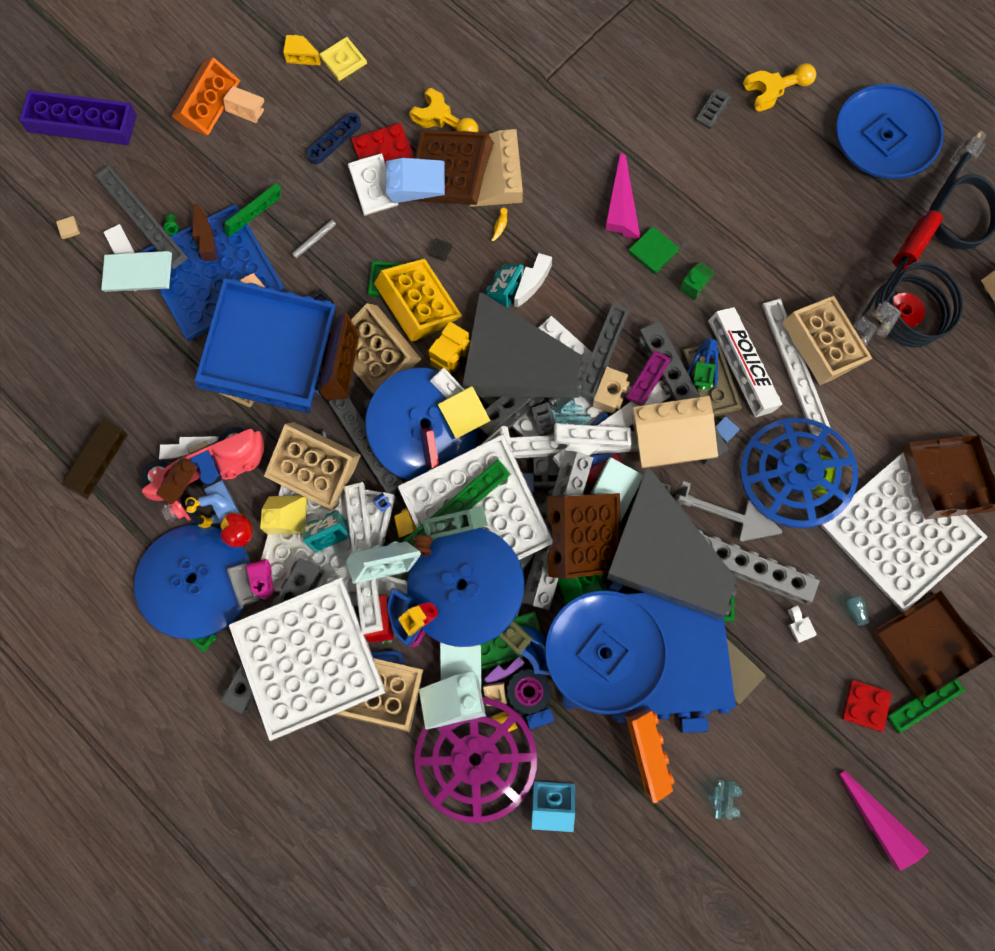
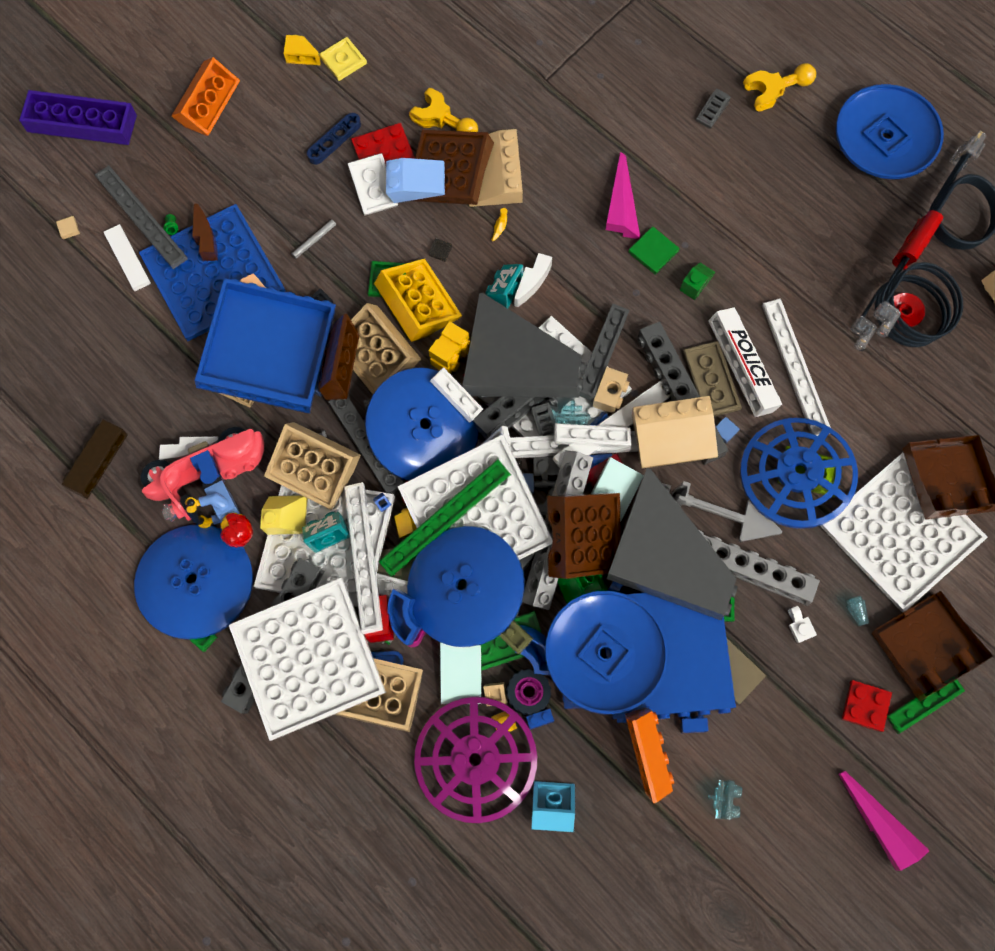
(136, 271): light aqua tile -> none
(176, 480): reddish brown brick -> none
(241, 585): light grey tile -> none
(243, 104): light nougat hinge -> none
(252, 210): green tile -> none
(261, 578): dark pink piece -> none
(381, 561): light aqua slope -> none
(418, 617): yellow leg -> none
(423, 544): reddish brown wheel -> none
(429, 448): tile -> none
(452, 700): light aqua slope -> none
(455, 522): sand green slope -> none
(464, 412): light yellow tile -> none
(499, 674): medium lavender slope -> none
(648, 378): magenta tile -> none
(703, 375): green bracket -> none
(708, 350): blue plant -> none
(826, 340): tan slope -> none

